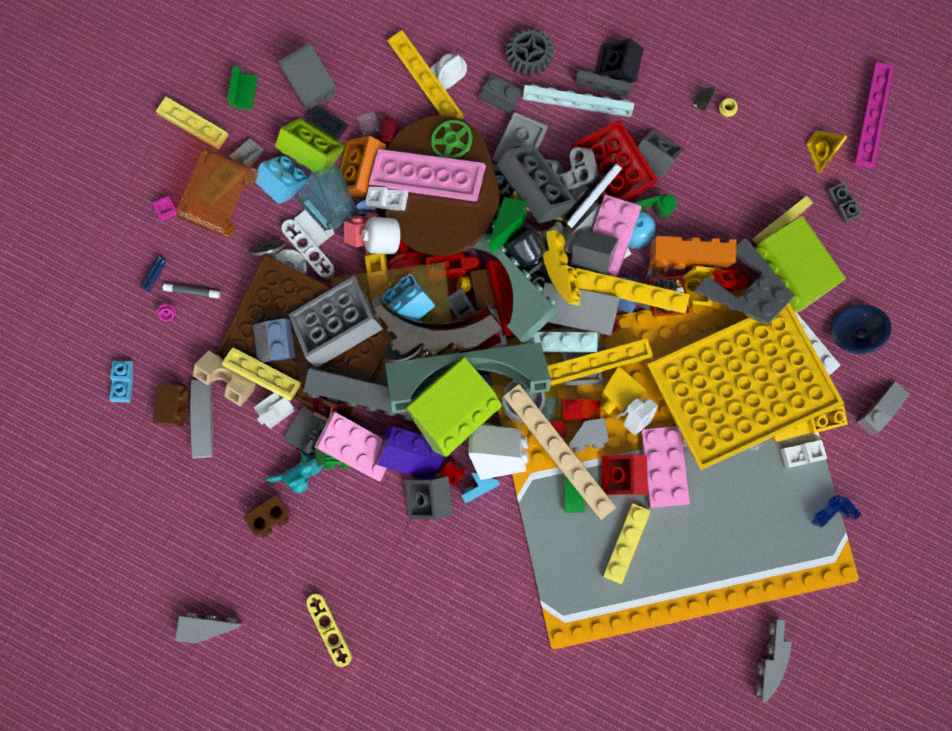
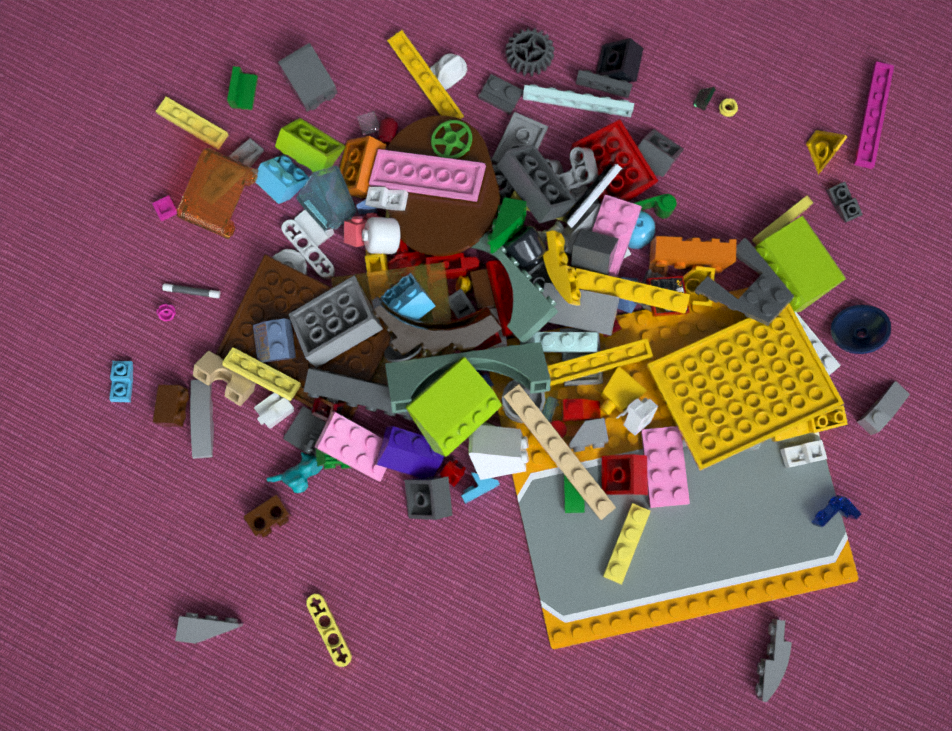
(153, 274): dark blue axle -> none
(268, 248): dark grey dish -> none
(327, 123): black plate -> none
(731, 279): red slope -> none

